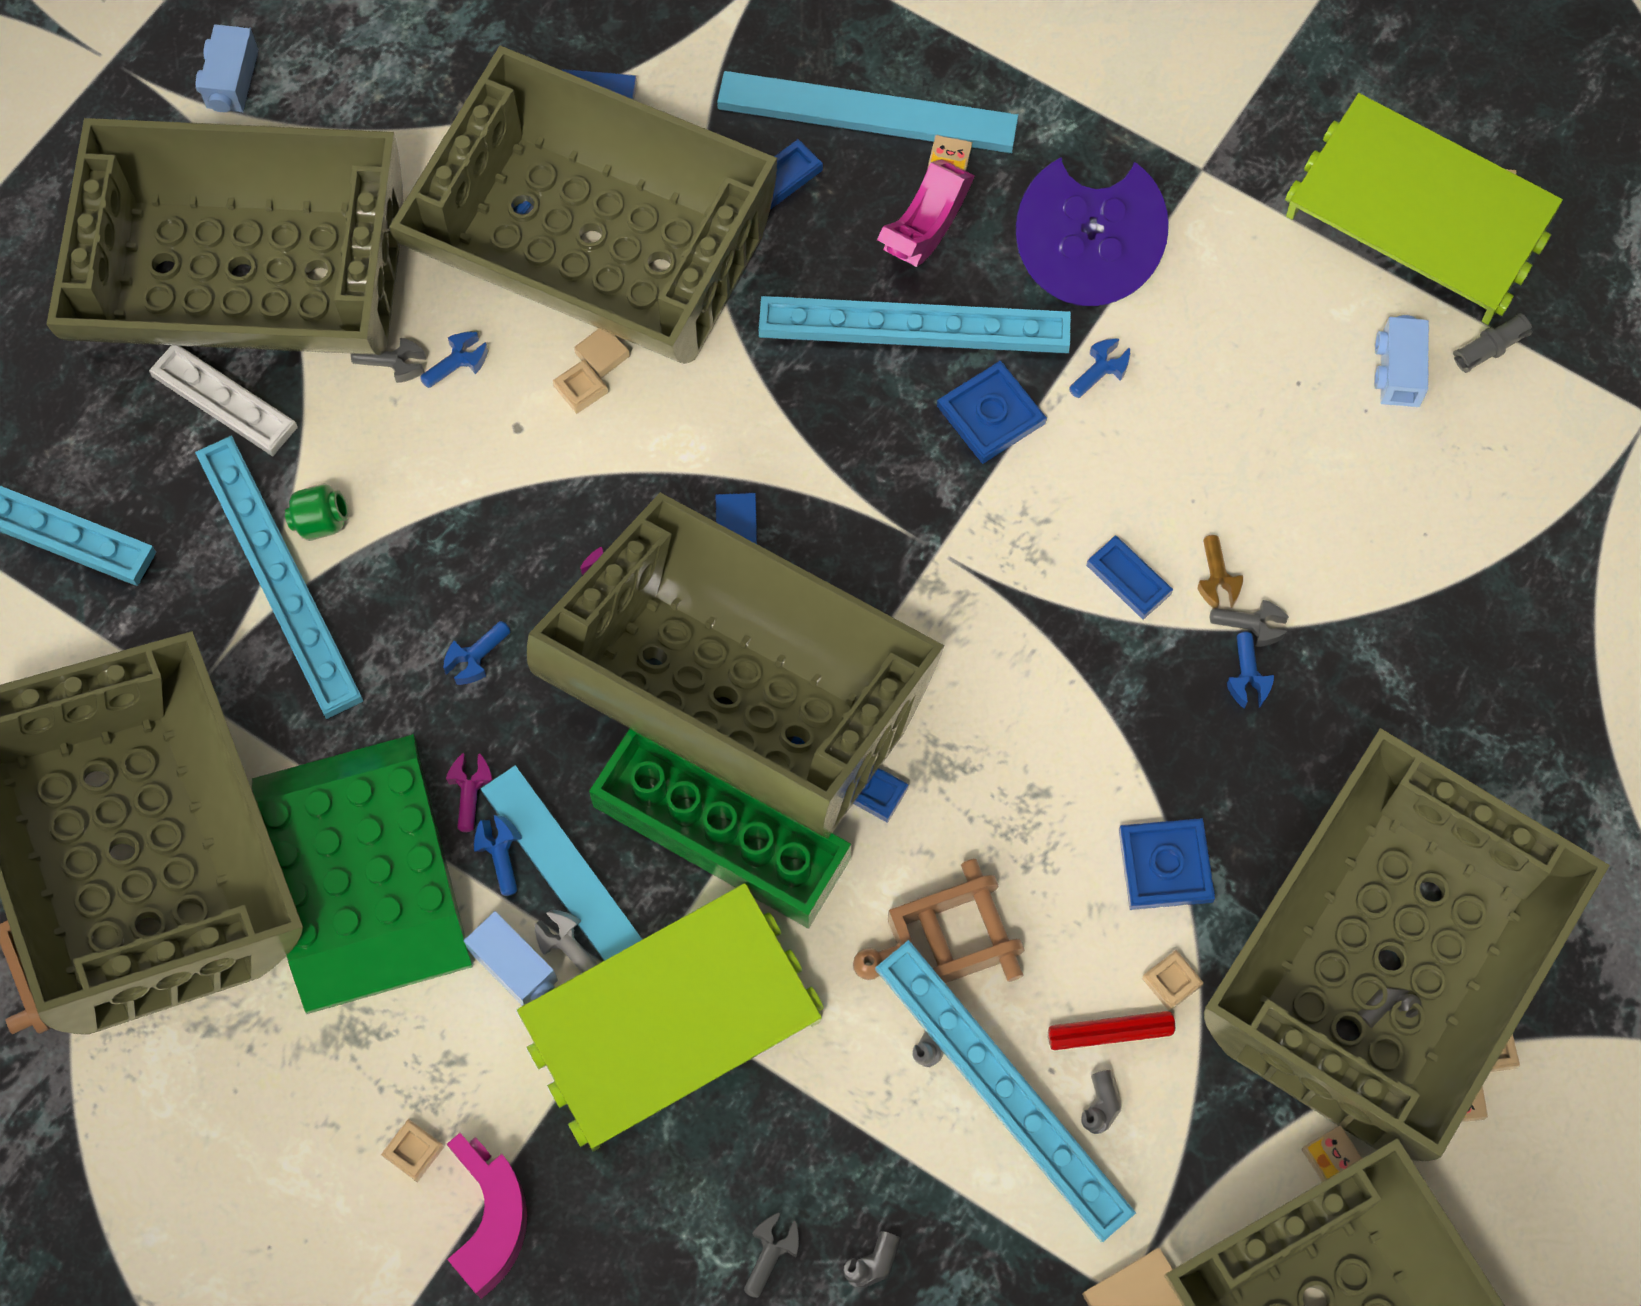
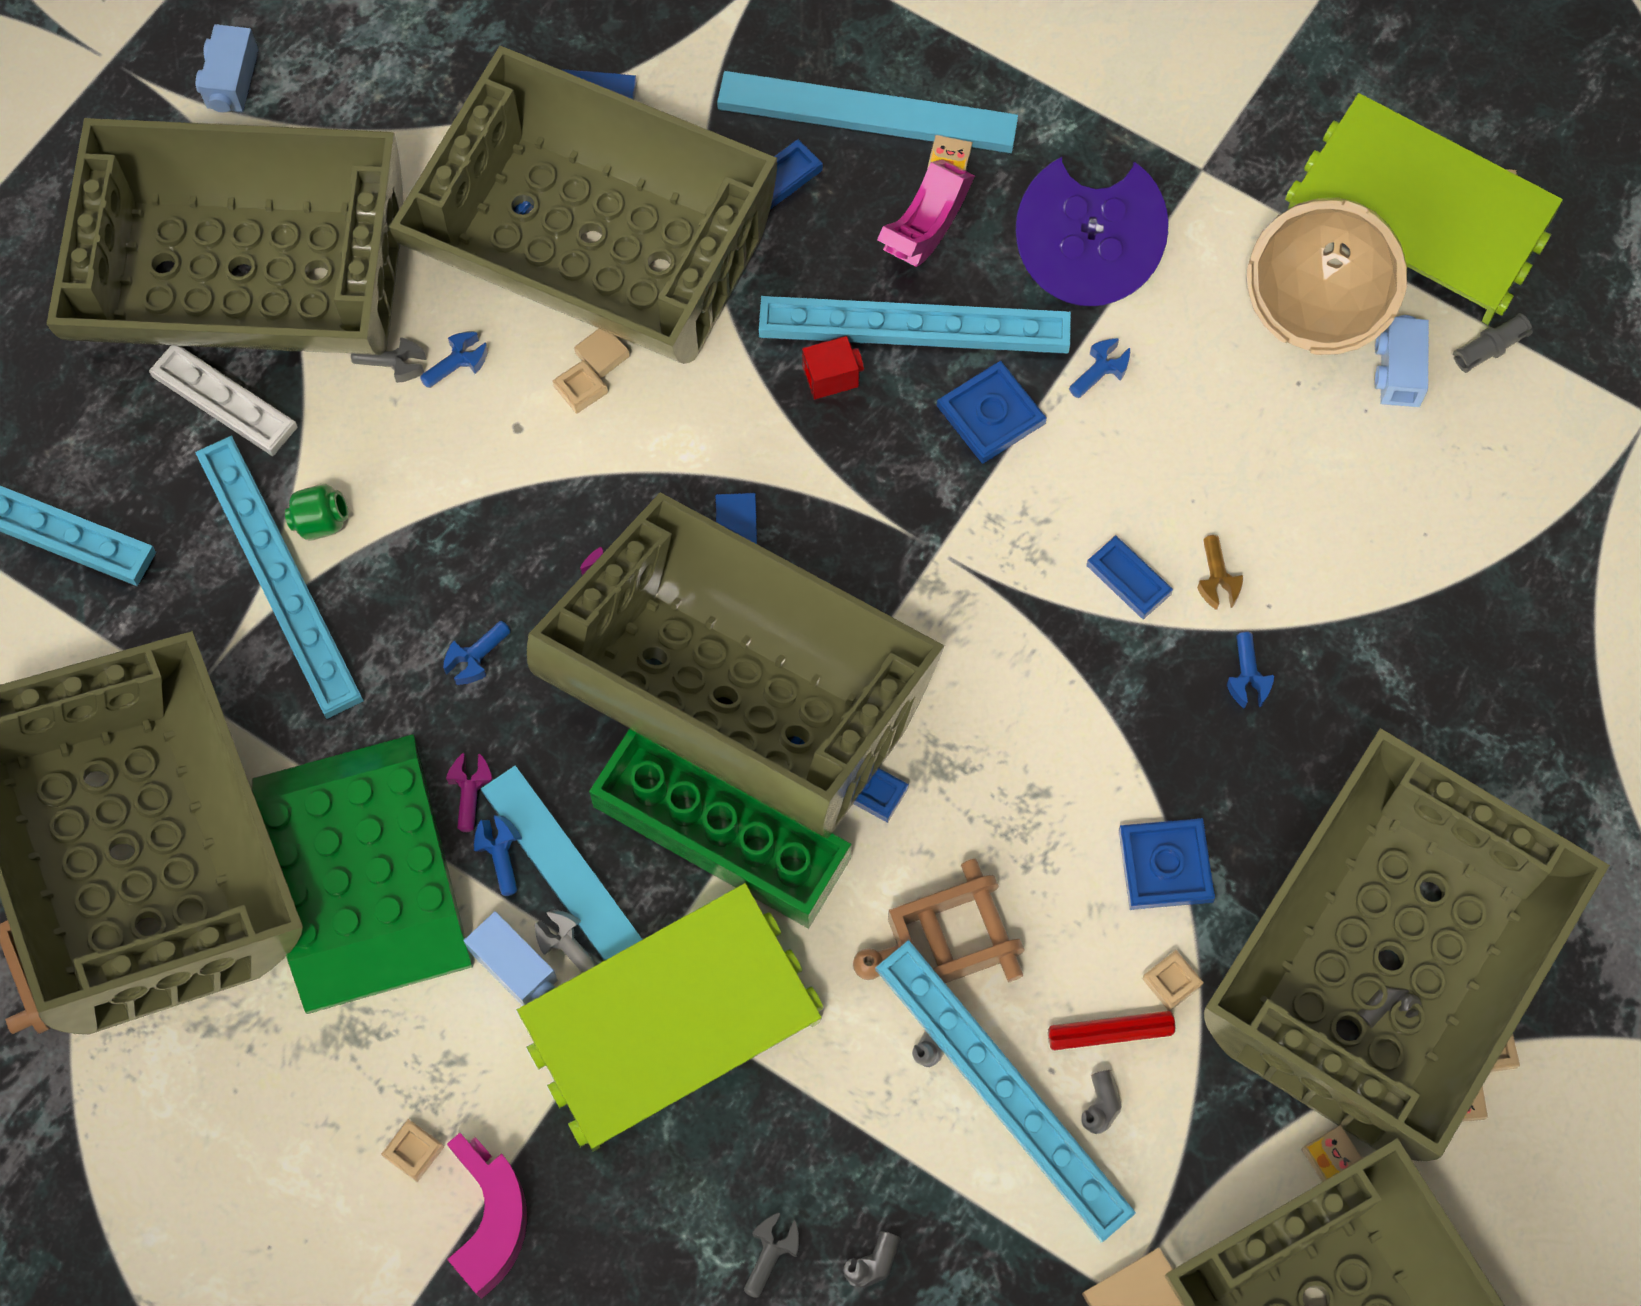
(831, 367): none -> red brick
(1254, 622): dark grey bar -> none
(1323, 303): none -> tan piece

